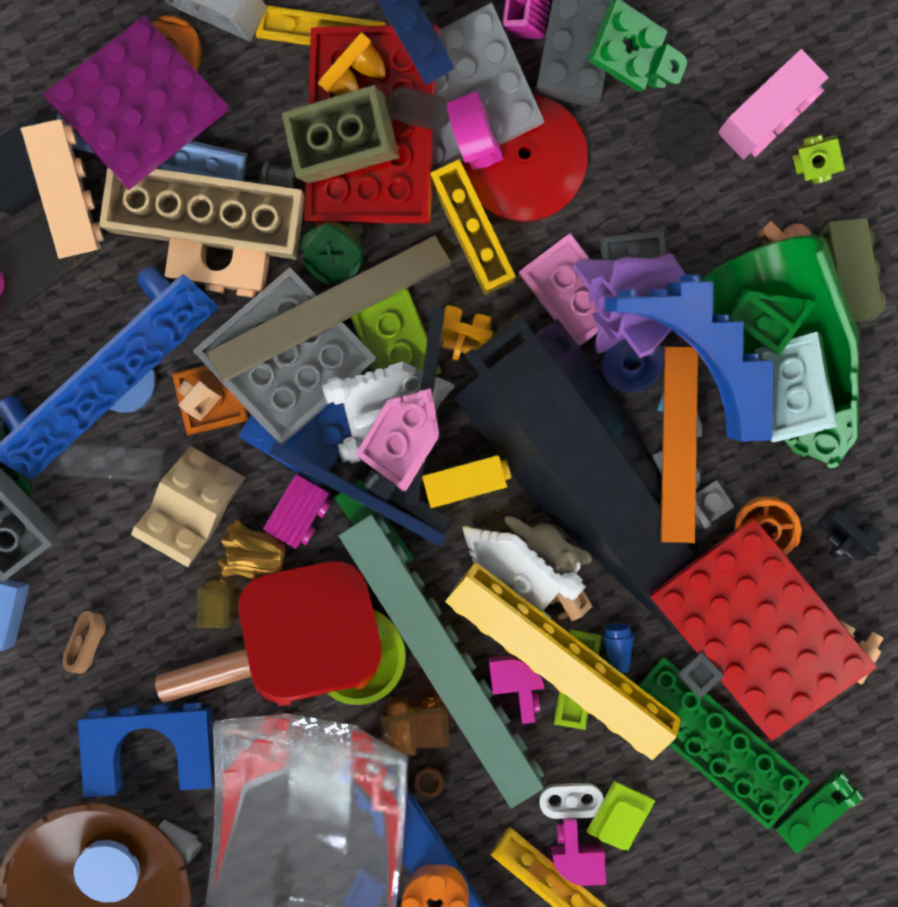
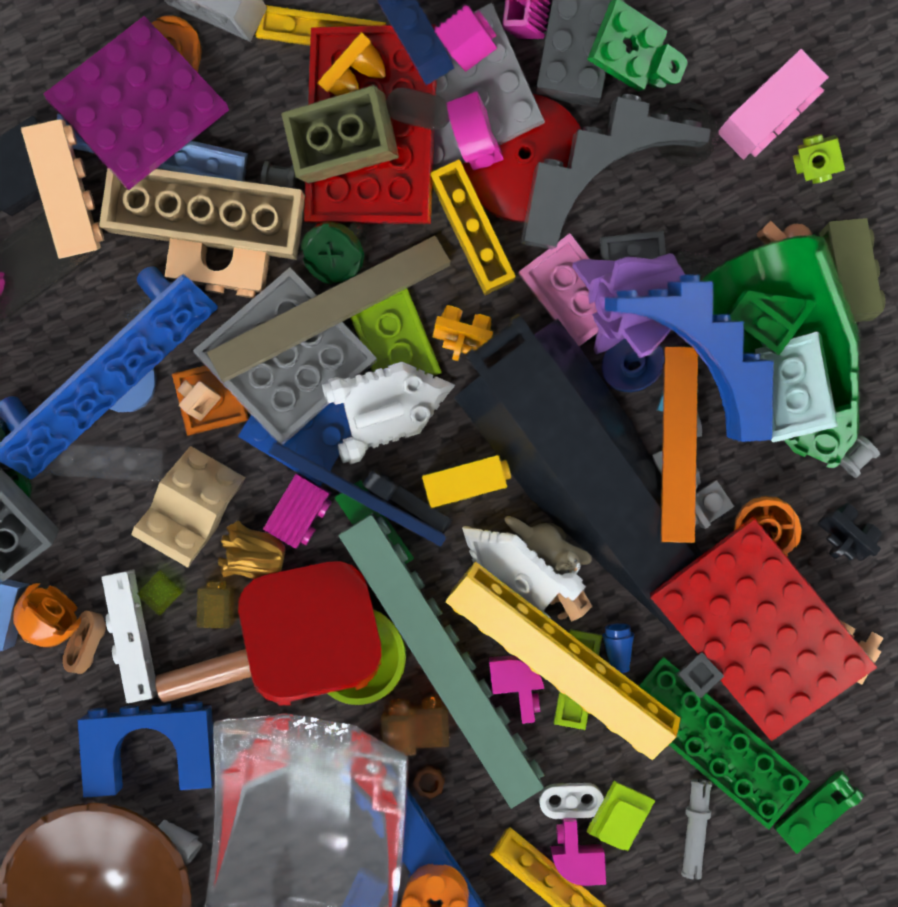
(45, 616): none -> orange cylinder
(106, 871): tile -> none
(130, 649): none -> white piece
(160, 592): none -> clear neon green tile
(401, 437): bright pink tile -> none
(428, 382): black tile -> none
(467, 37): none -> dark pink brick
(627, 132): none -> dark grey arch
(697, 814): none -> light grey pin
(859, 456): none -> light grey bush

